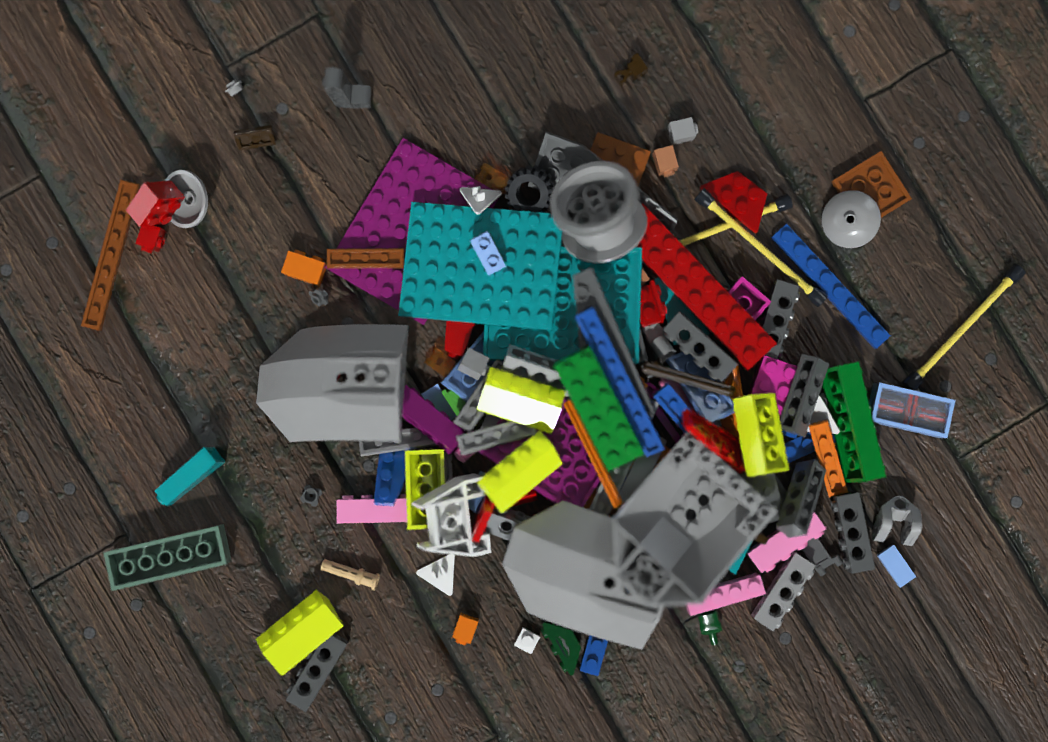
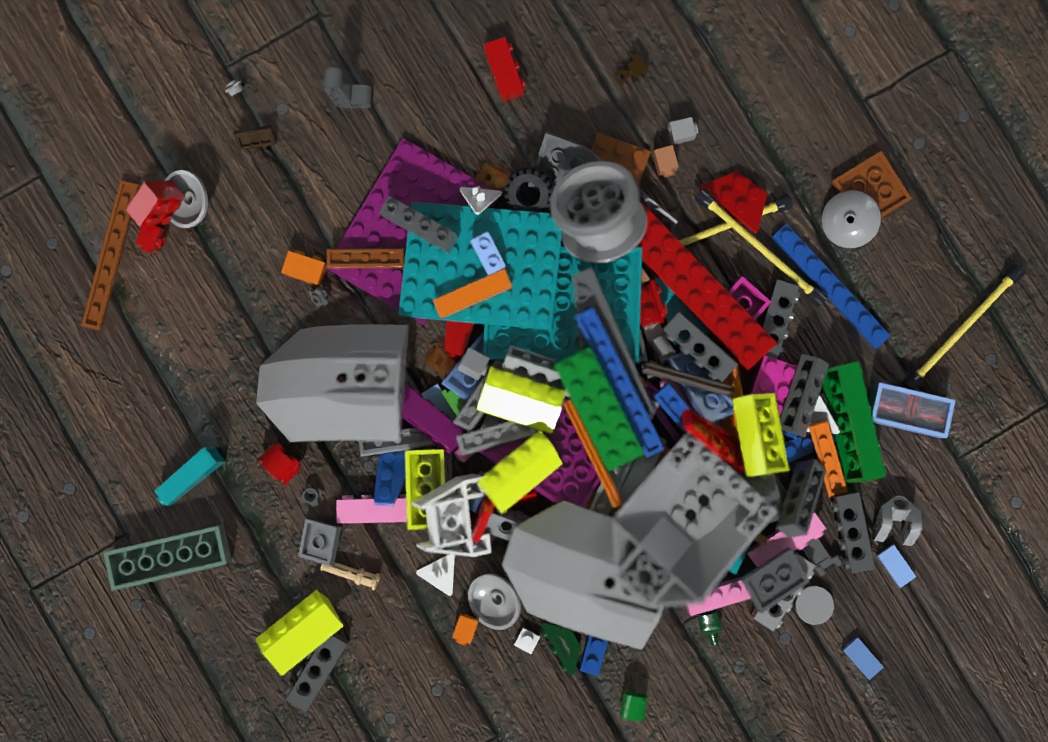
(279, 464): none -> red brick
(319, 542): none -> dark grey hinge
(419, 225): none -> dark grey brick
(472, 293): none -> orange tile
(494, 601): none -> light grey dish
(504, 69): none -> red brick
(634, 706): none -> green piece
(774, 580): none -> dark grey plate
(814, 605): none -> light grey tile
(862, 658): none -> medium blue tile

